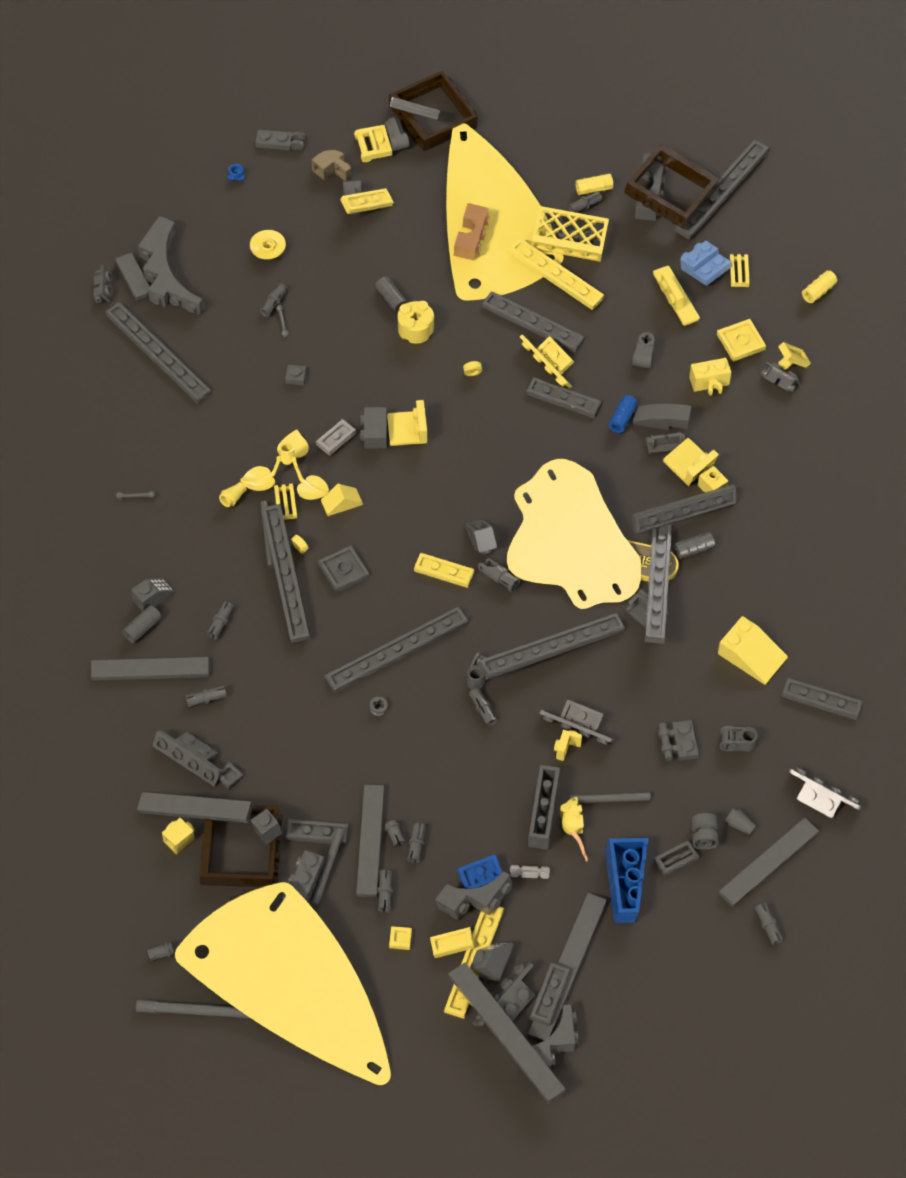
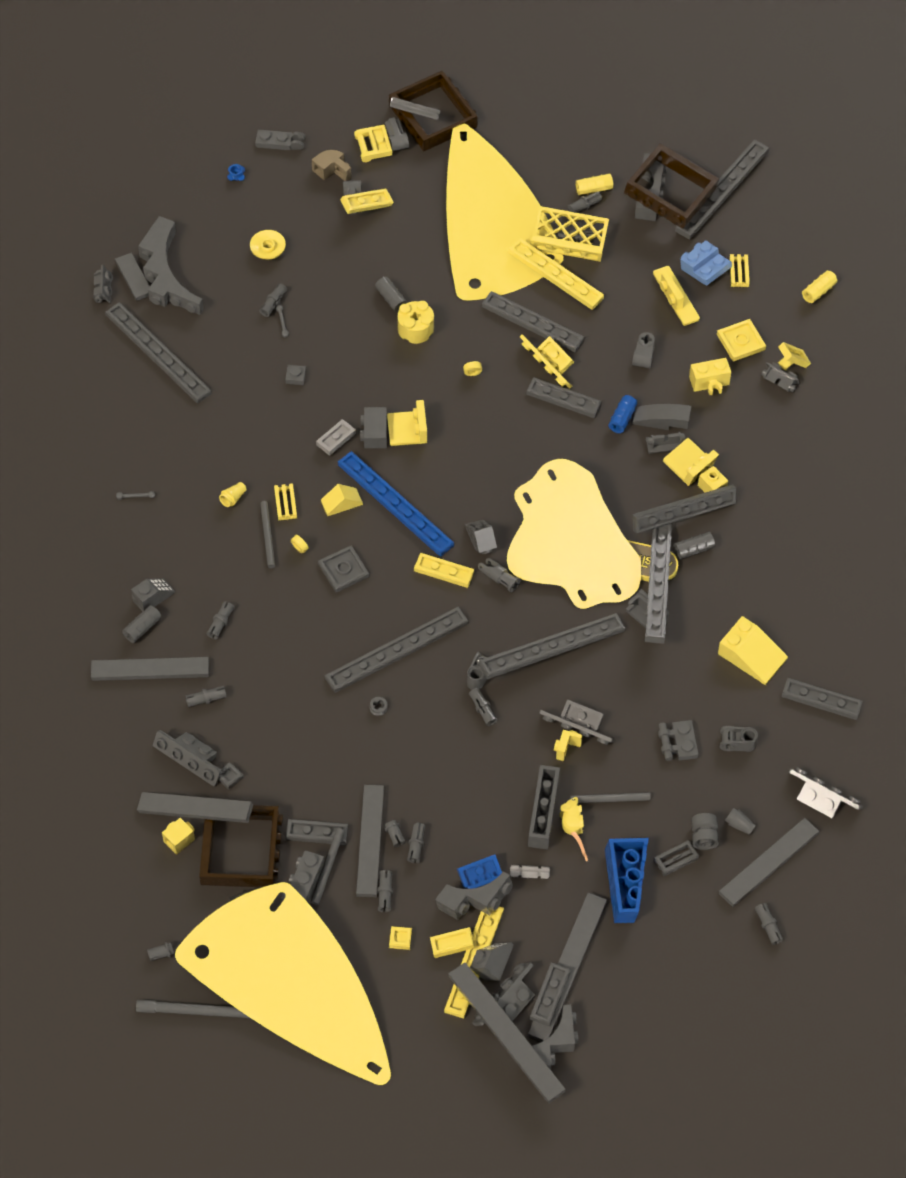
(266, 826): dark grey brick -> none
(285, 573): dark grey plate -> none
(289, 449): light yellow plant -> none
(396, 504): none -> blue tile
(468, 244): medium nougat arch -> none

